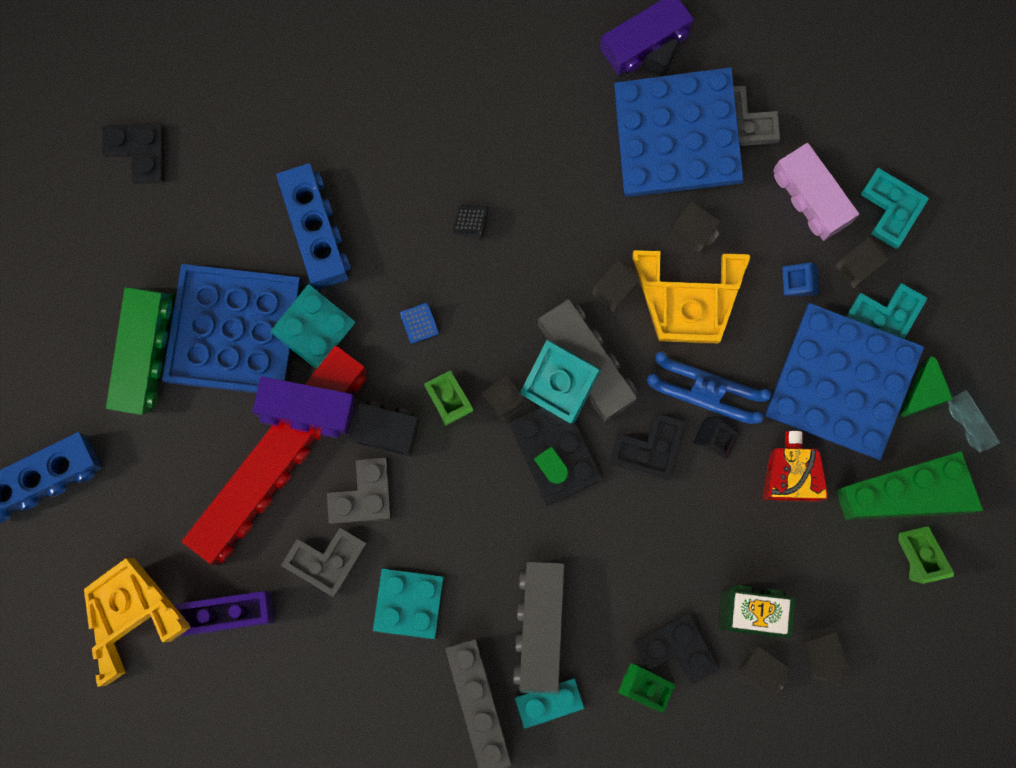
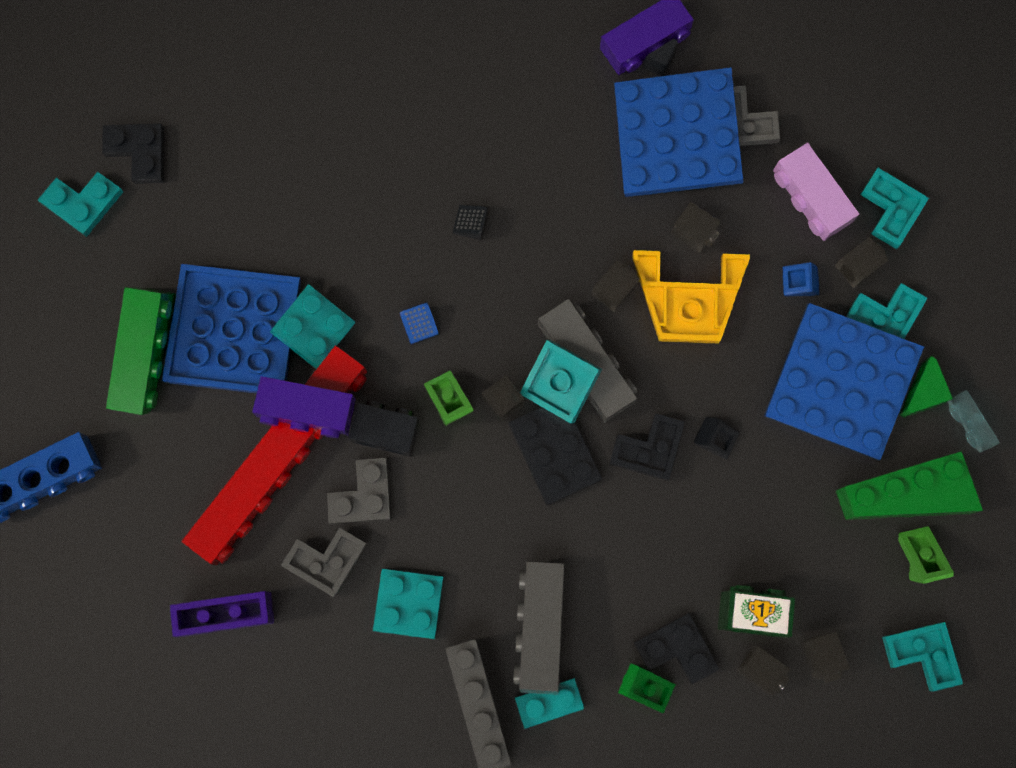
(84, 209): none -> teal plate
(121, 603): yellow wing -> none
(293, 185): blue brick -> none
(552, 466): green piece -> none
(708, 390): blue piece -> none
(795, 472): torso -> none
(931, 647): none -> teal plate

